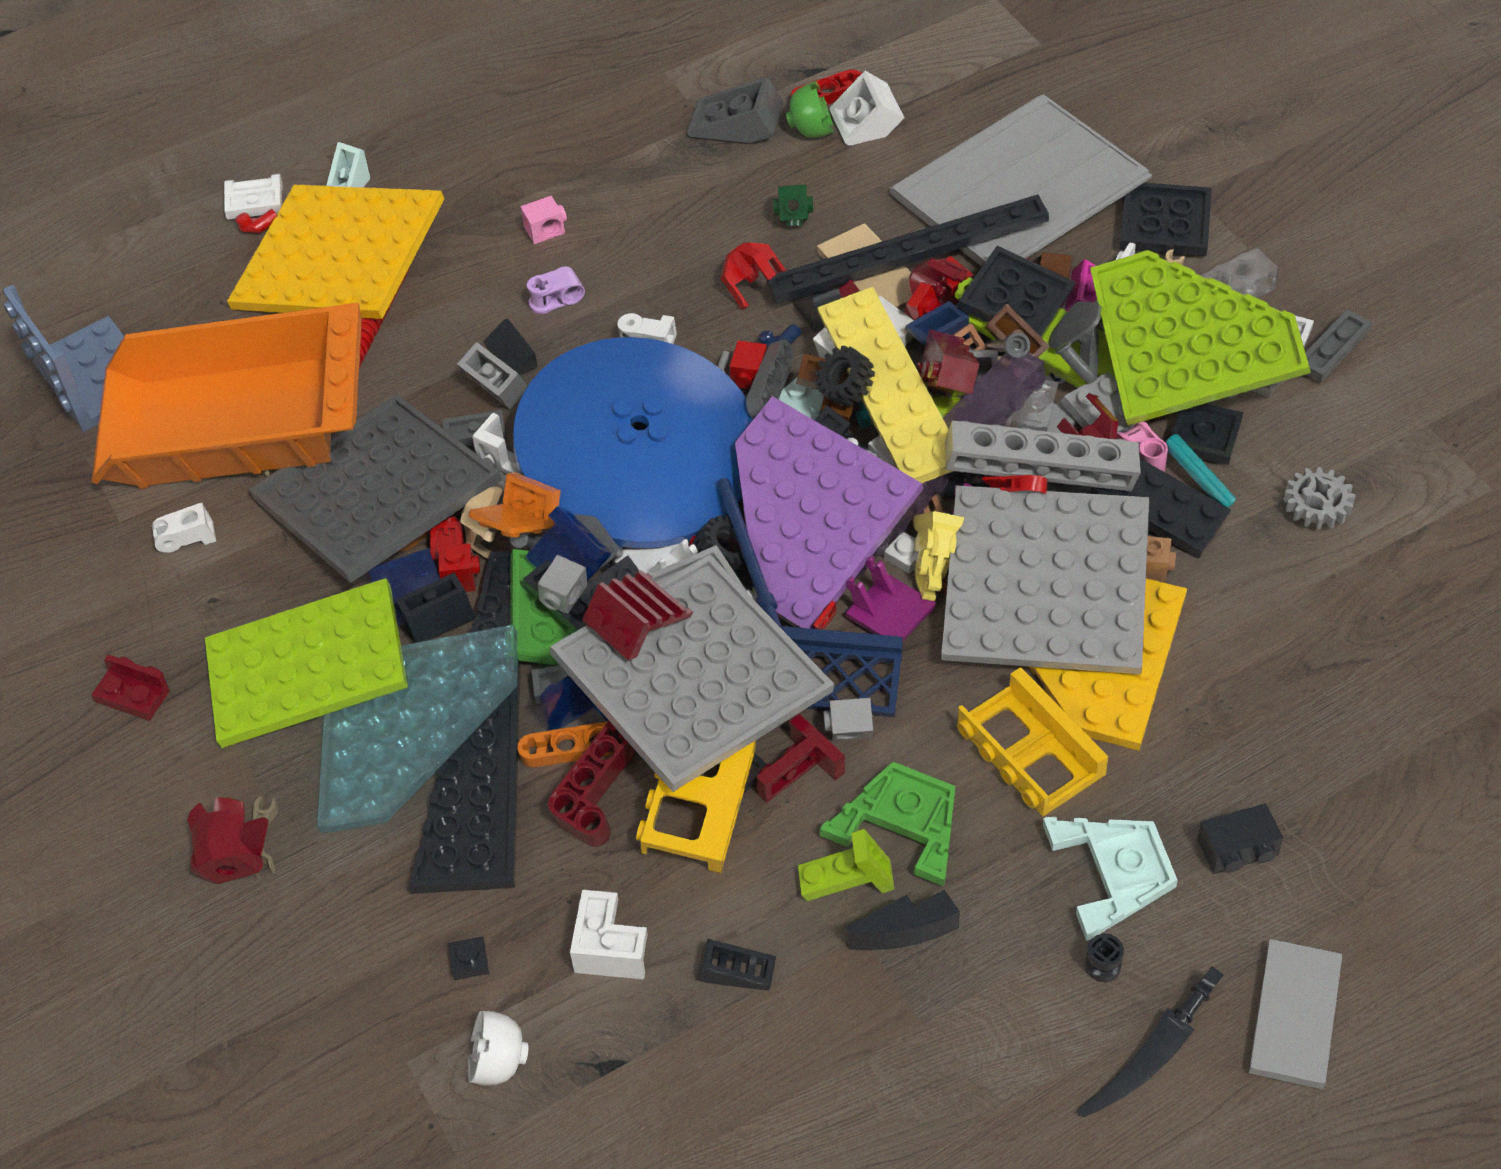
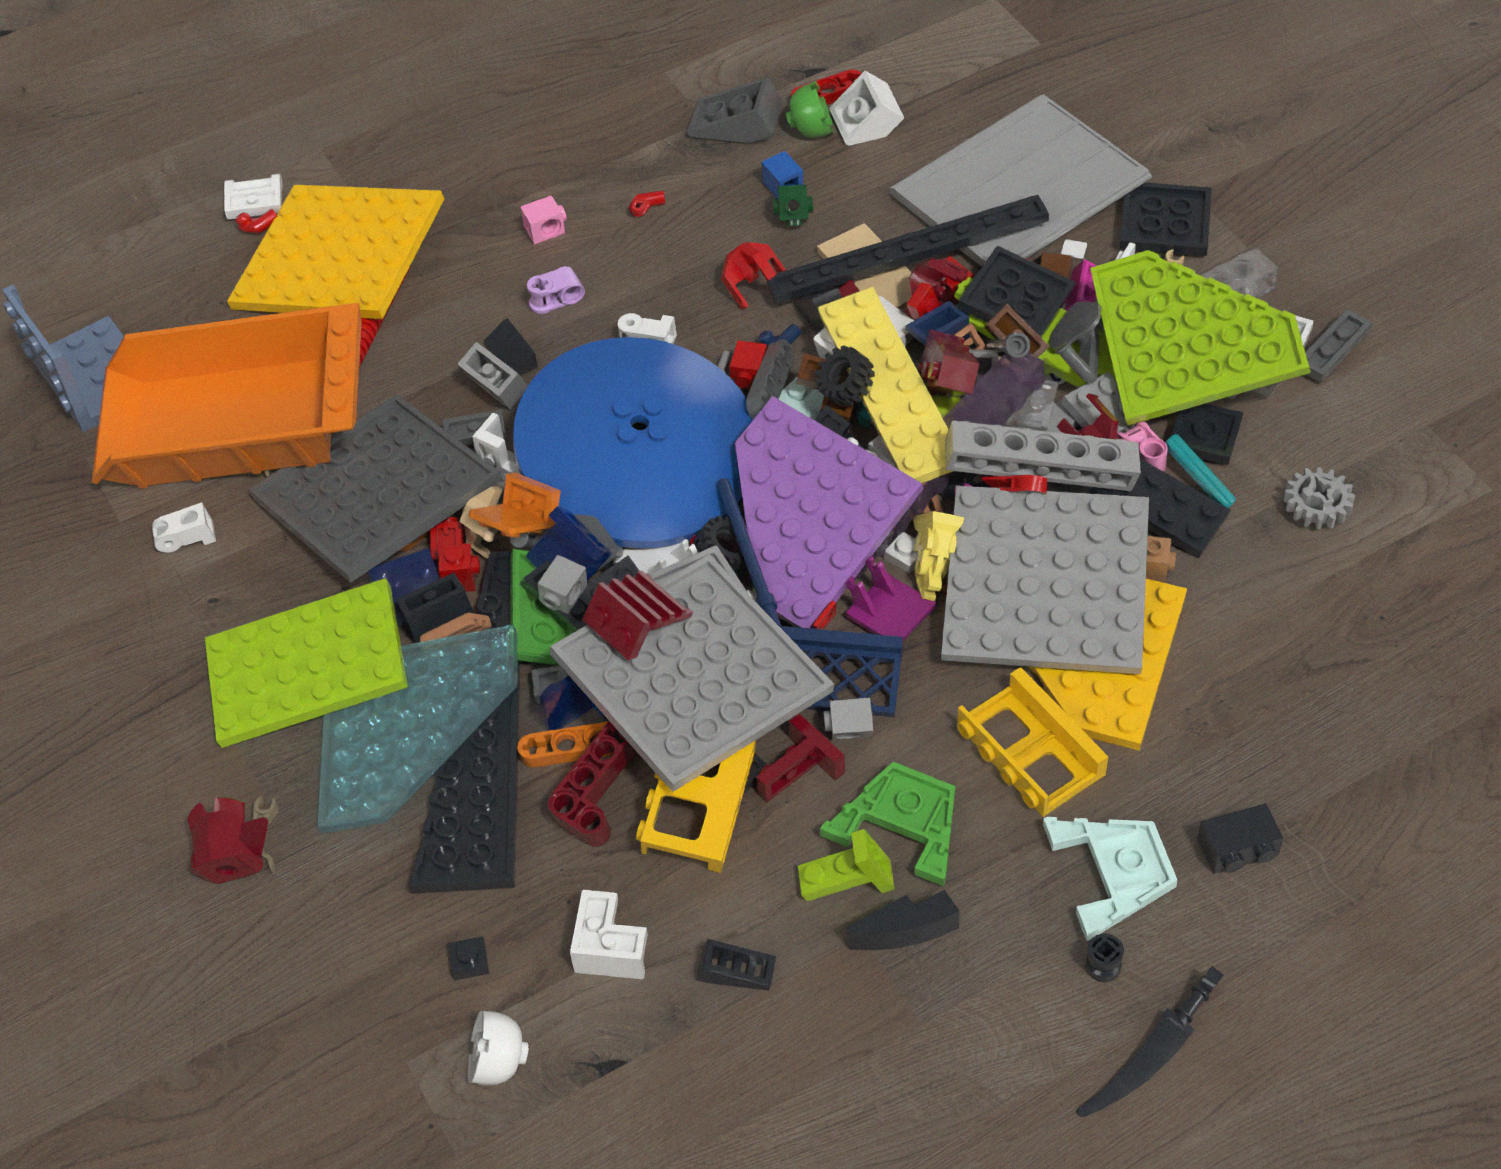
(131, 688): dark red bracket -> none
(348, 167): light aqua slope -> none
(464, 624): none -> nougat tile
(644, 201): none -> red arm
(780, 171): none -> blue brick
(1074, 248): none -> white sticker
(1296, 1014): light grey tile -> none

